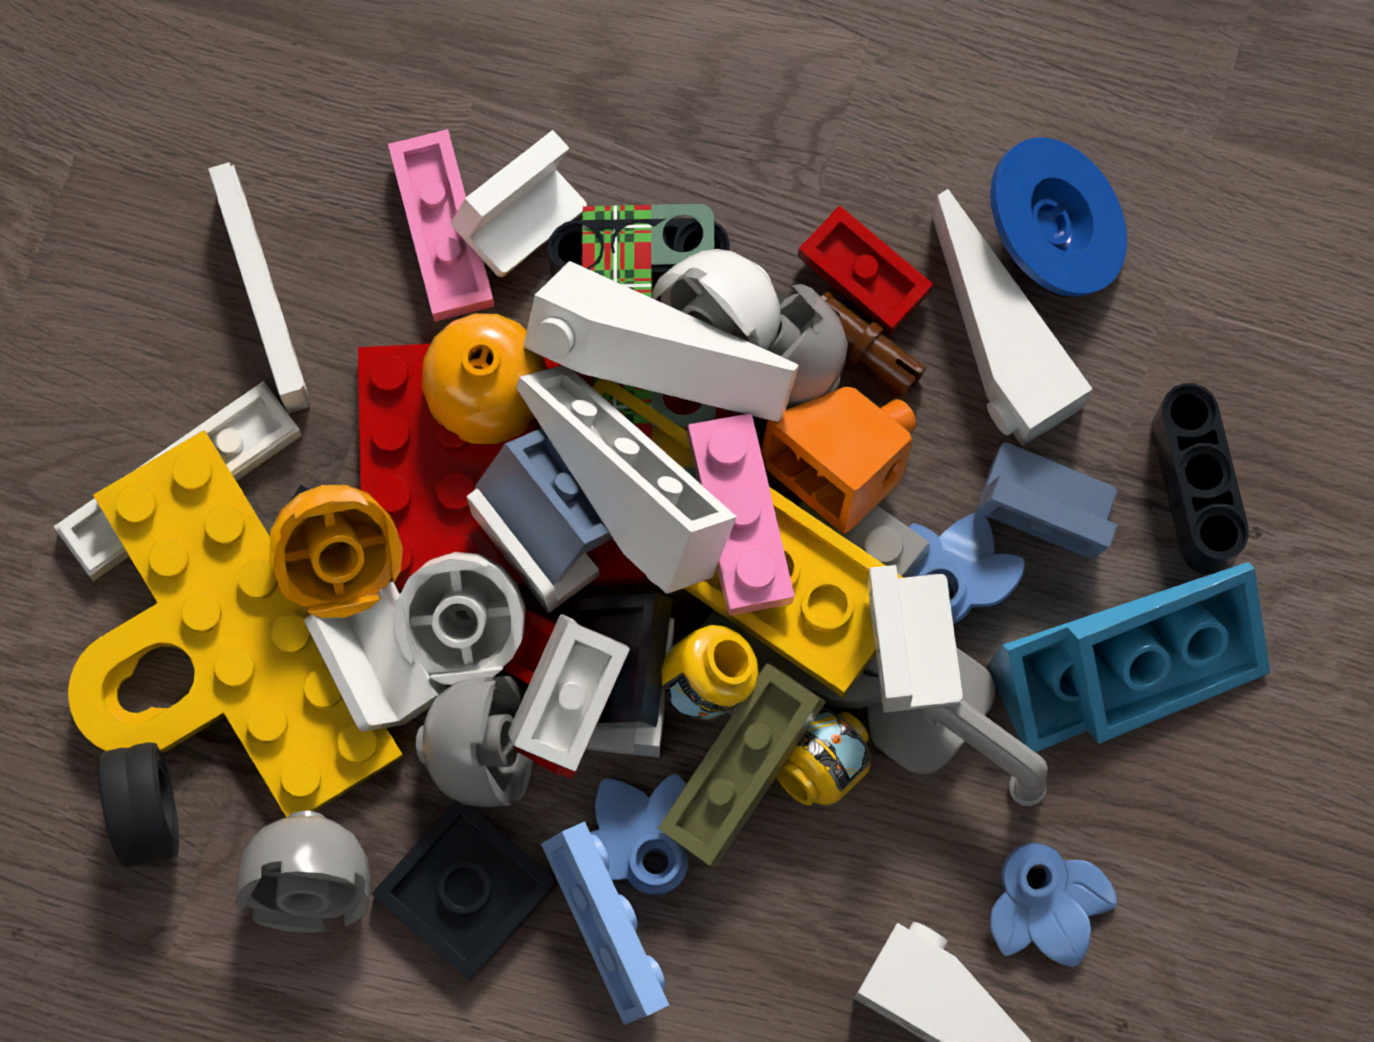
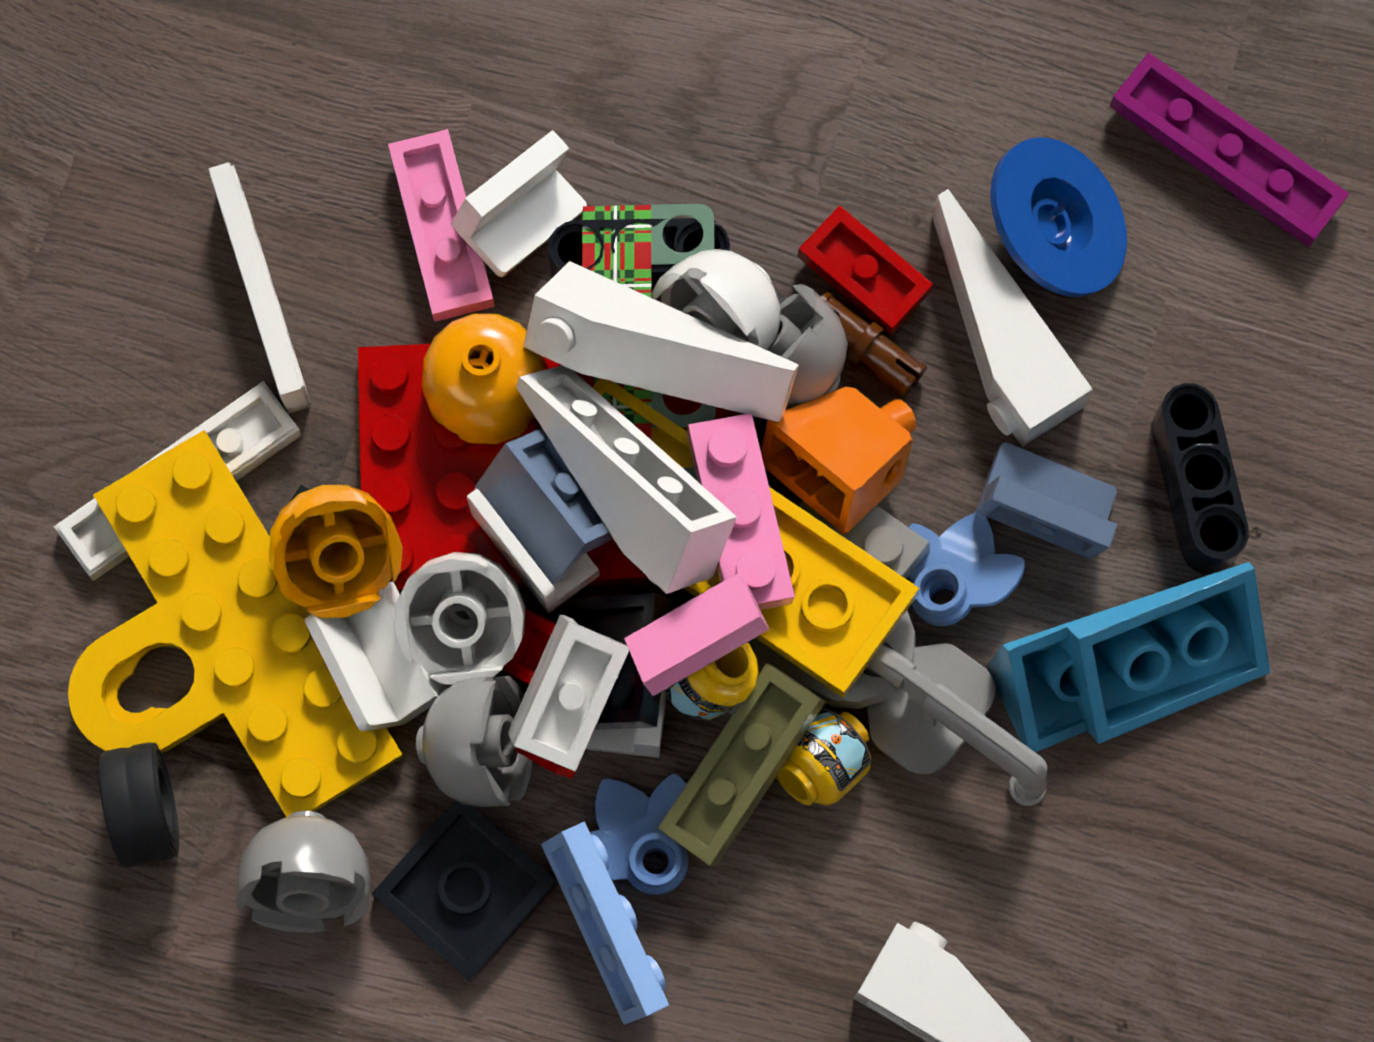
(696, 634): none -> bright pink tile
(913, 640): white panel -> none
(1053, 913): medium blue plate -> none
(1228, 149): none -> magenta plate

